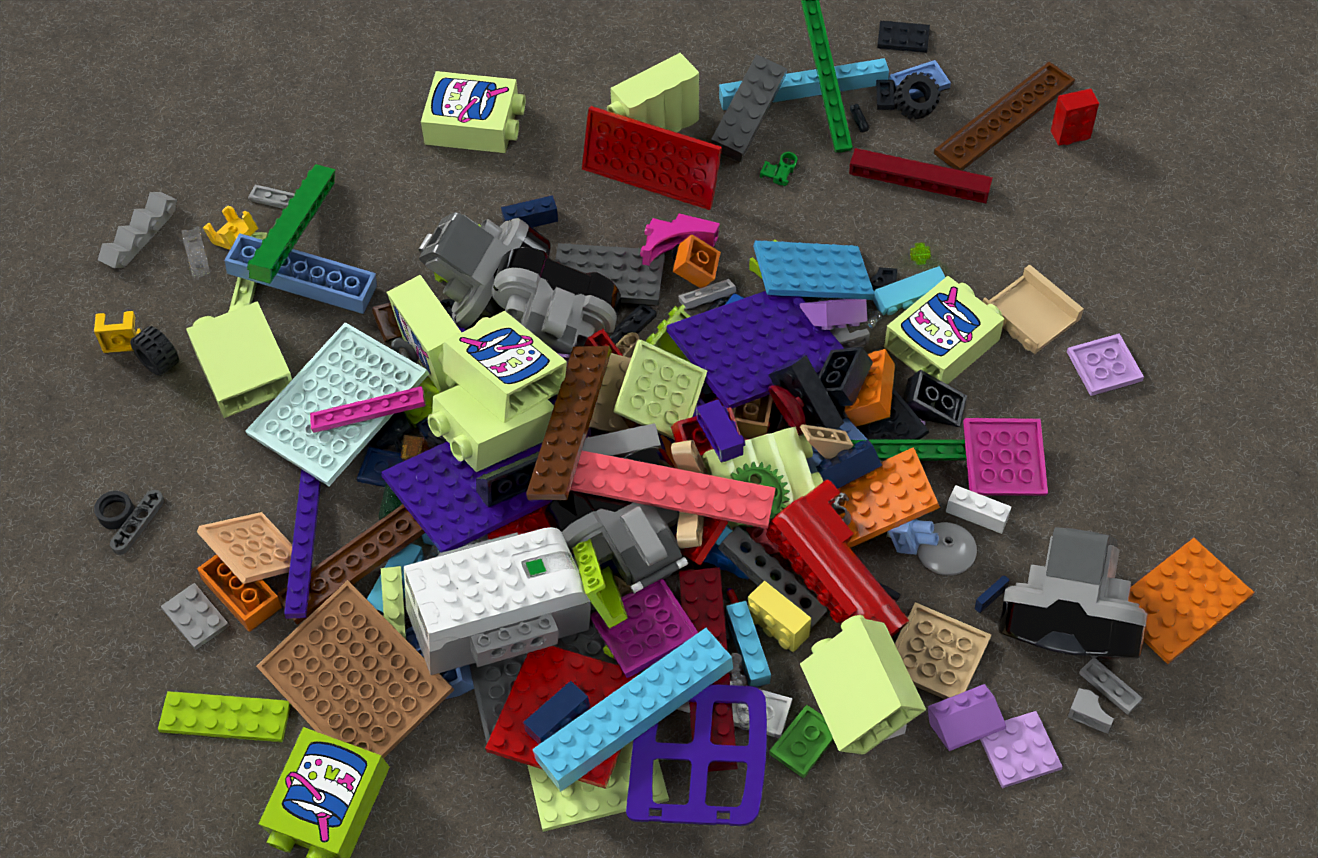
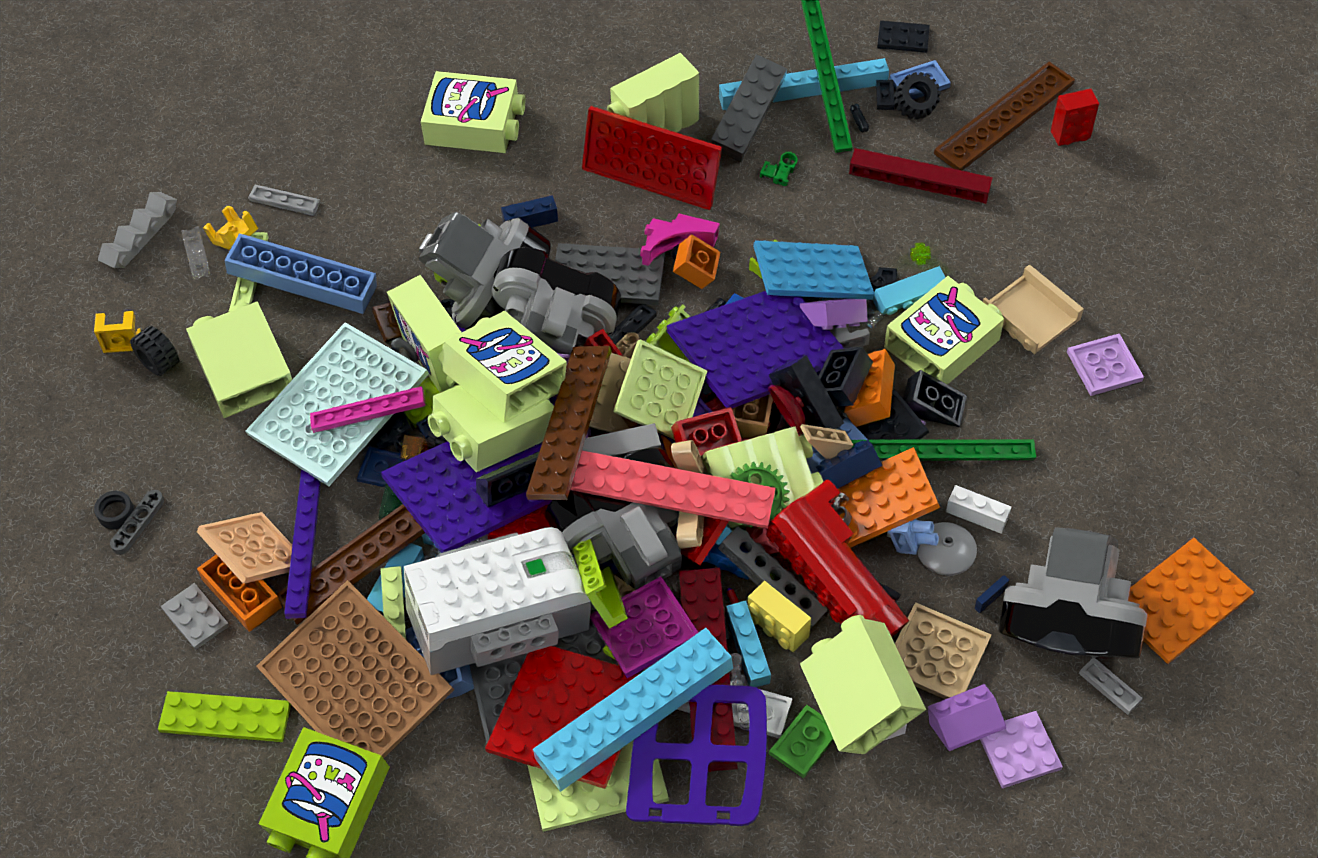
(291, 224): green brick -> none
(557, 712): dark blue brick -> none
(659, 575): dark grey bar -> none
(707, 294): light grey plate -> none
(720, 430): dark purple brick -> none
(1005, 456): dark pink plate -> none
(1088, 711): light grey arch -> none

